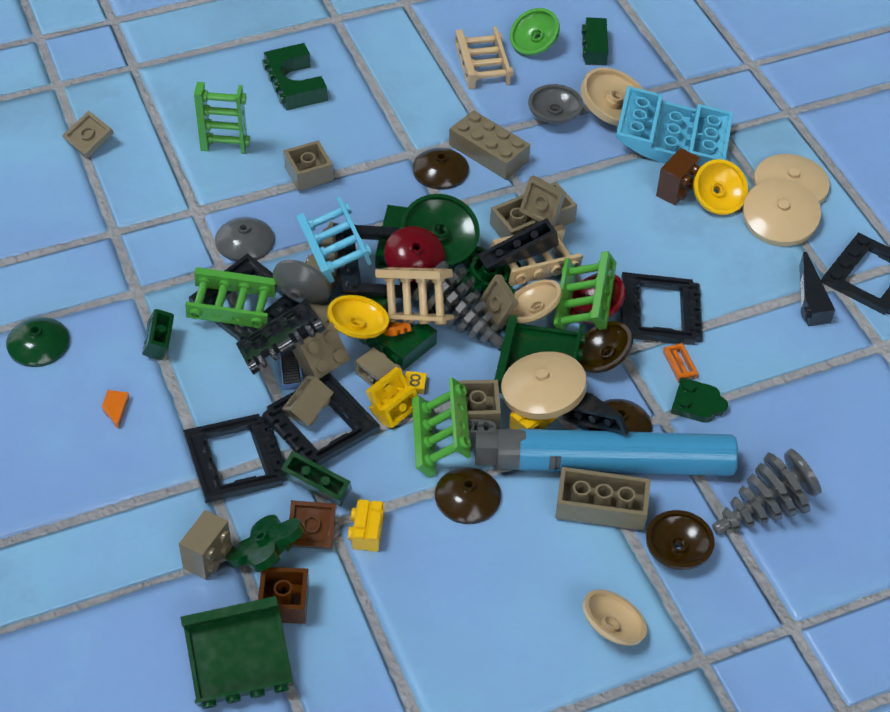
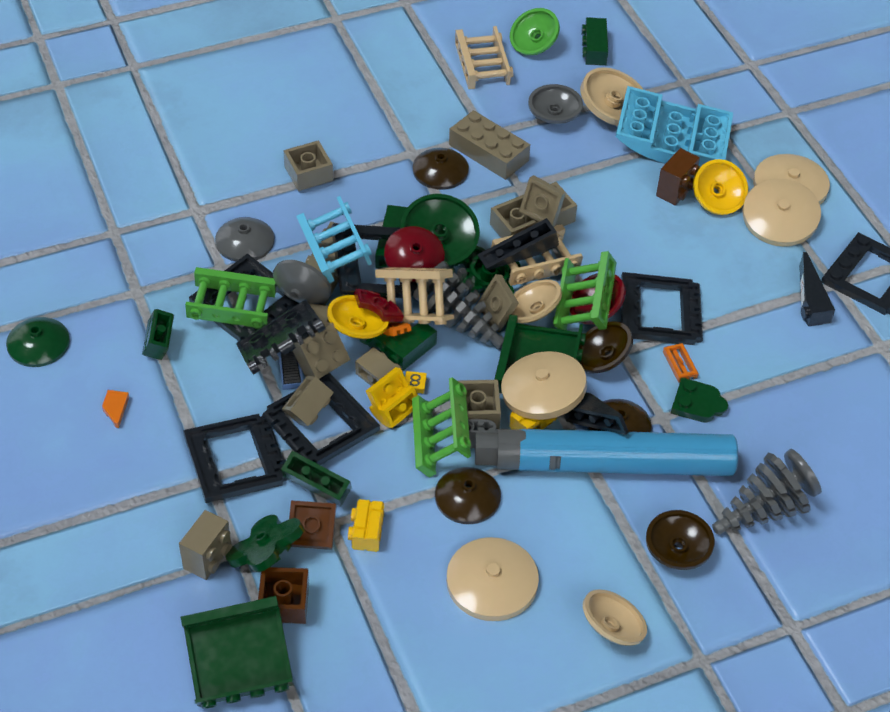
(88, 134): dark tan hinge -> none
(205, 124): bright green fence -> none
(293, 92): dark green arch -> none
(372, 301): none -> dark red tile
(492, 579): none -> tan dish
(603, 498): dark tan brick -> none

